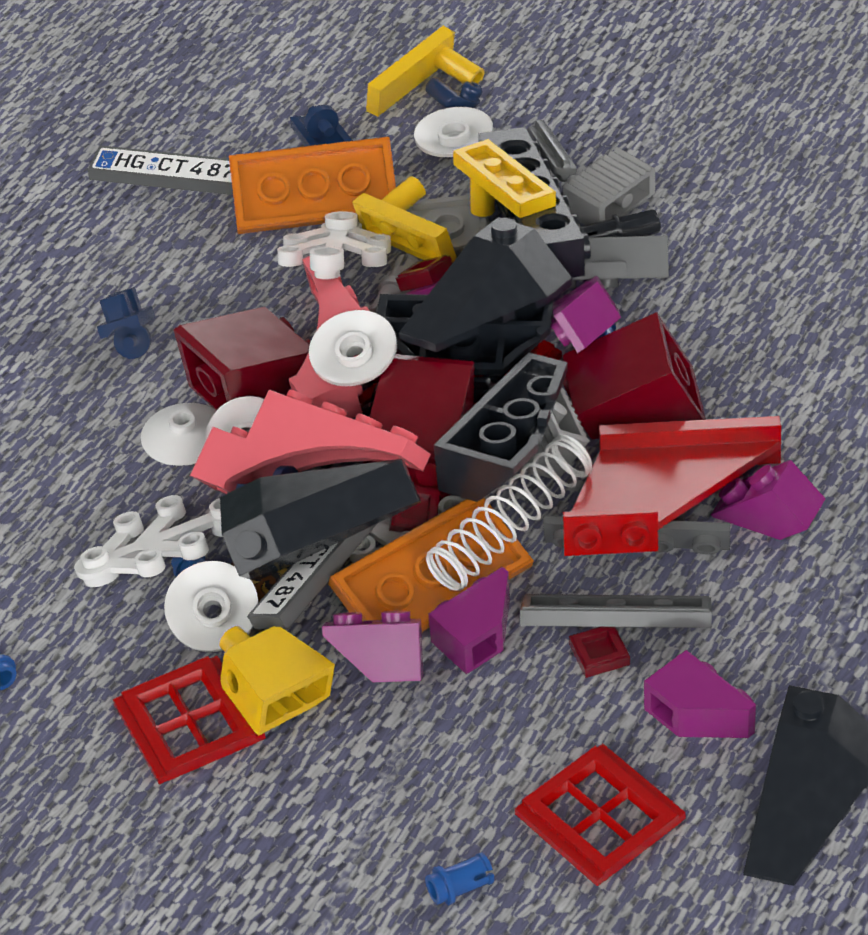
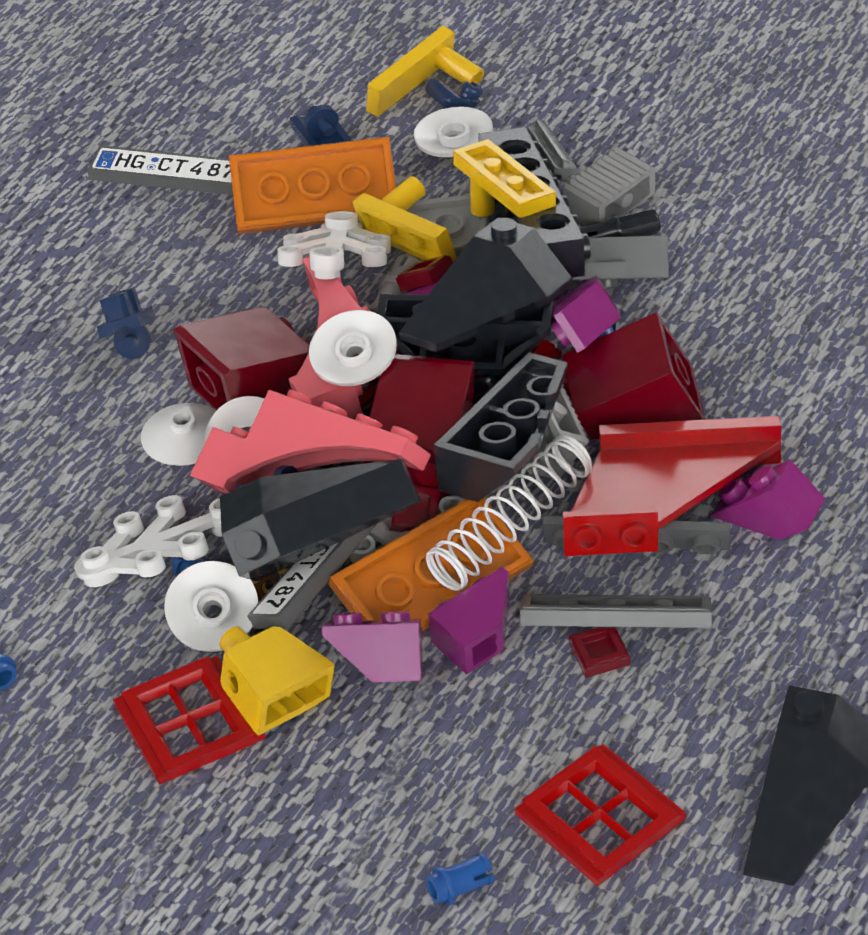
(697, 701): magenta slope -> none

